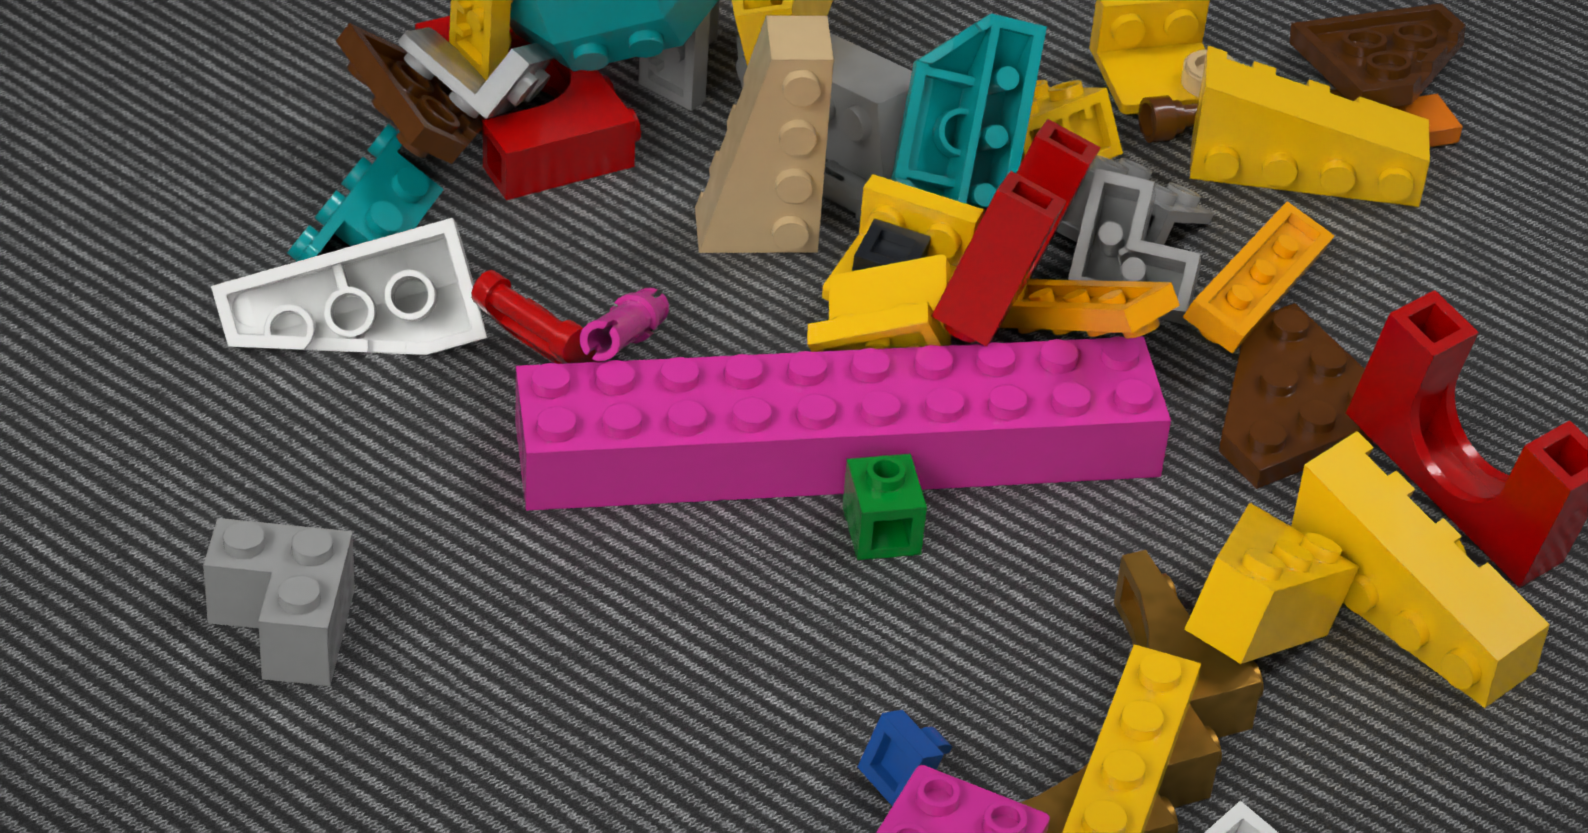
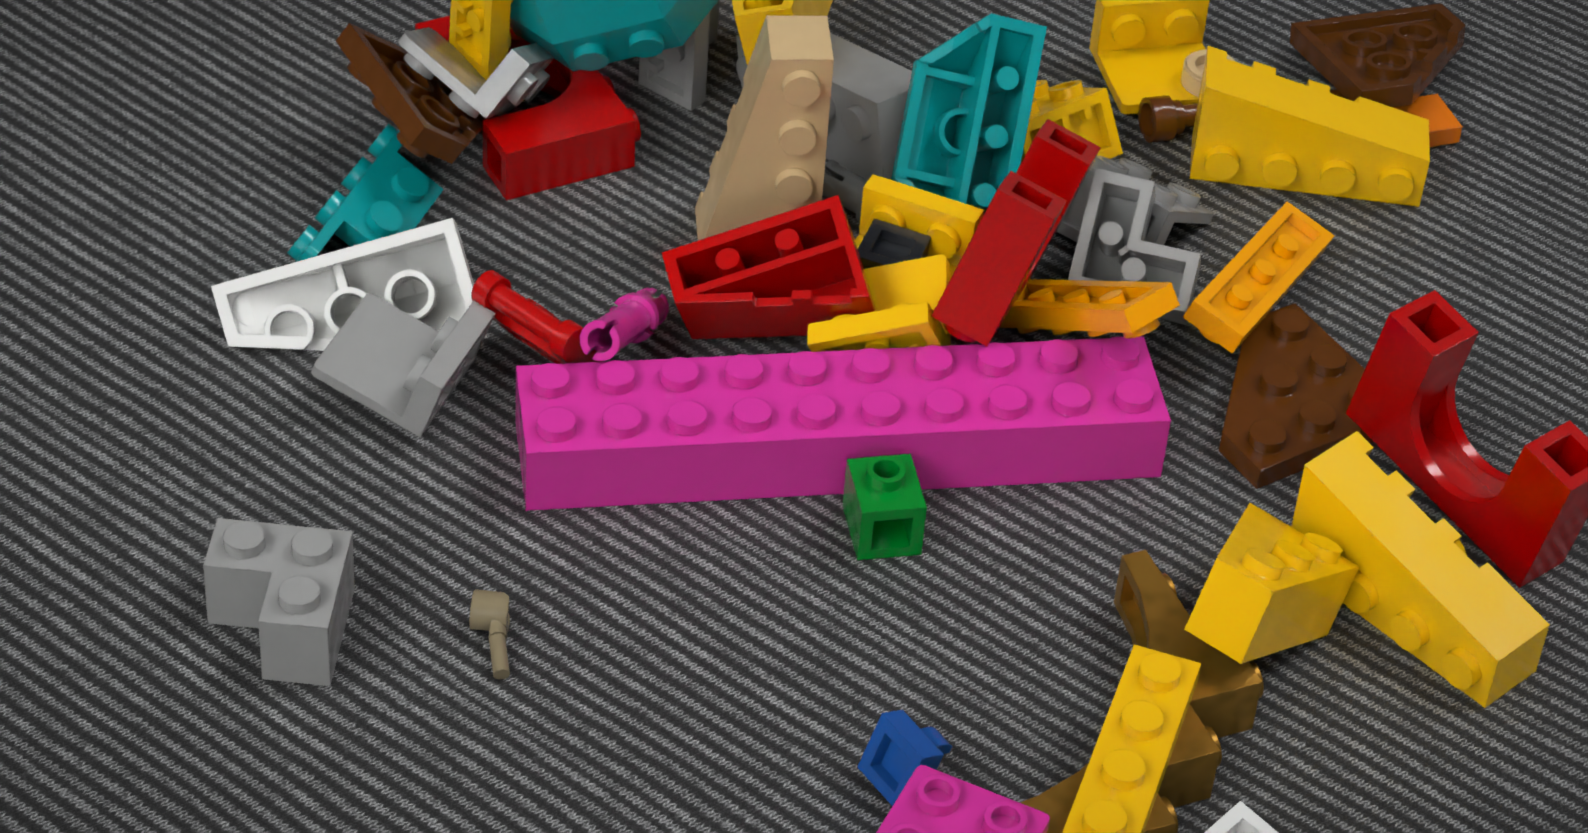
(399, 361): none -> light grey bracket
(491, 614): none -> dark tan hand
(770, 275): none -> red wedge

